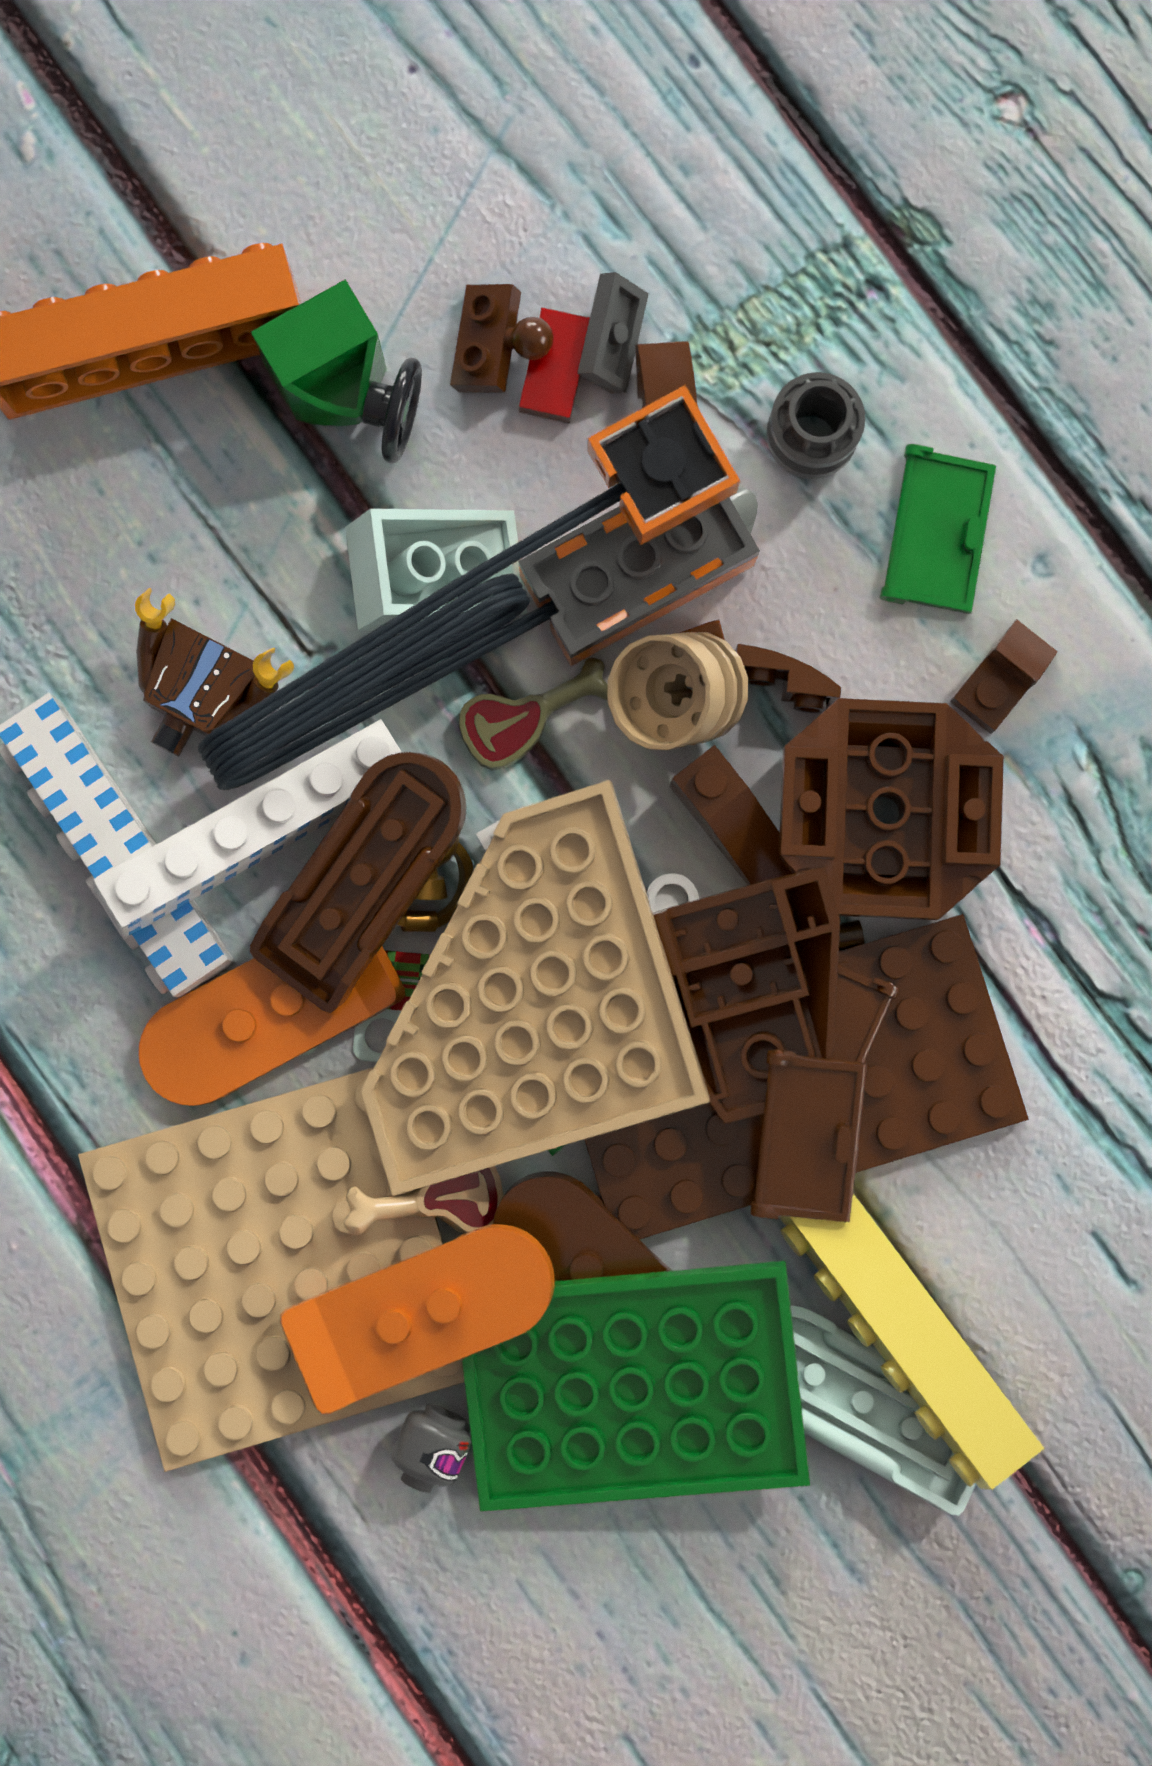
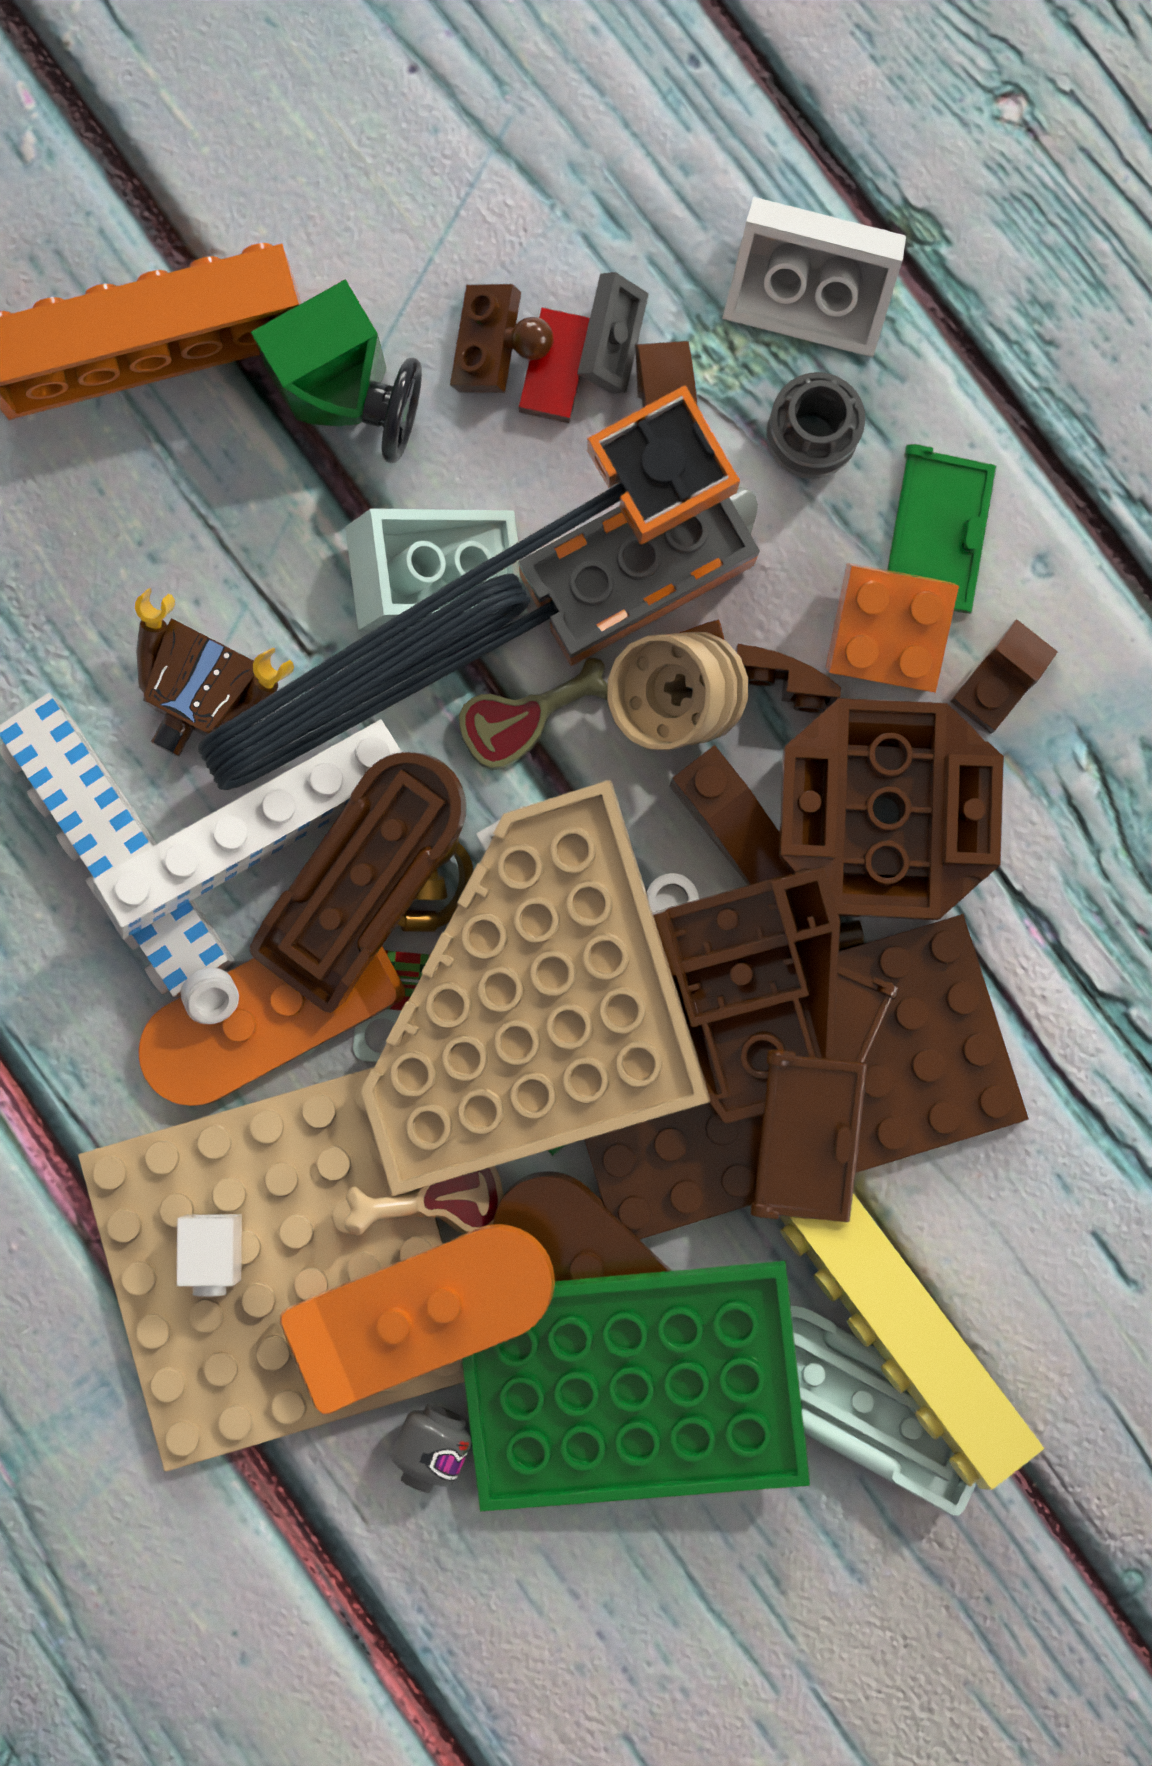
(209, 996): none -> white tile
(209, 1252): none -> white brick
(814, 277): none -> white slope
(891, 627): none -> orange brick

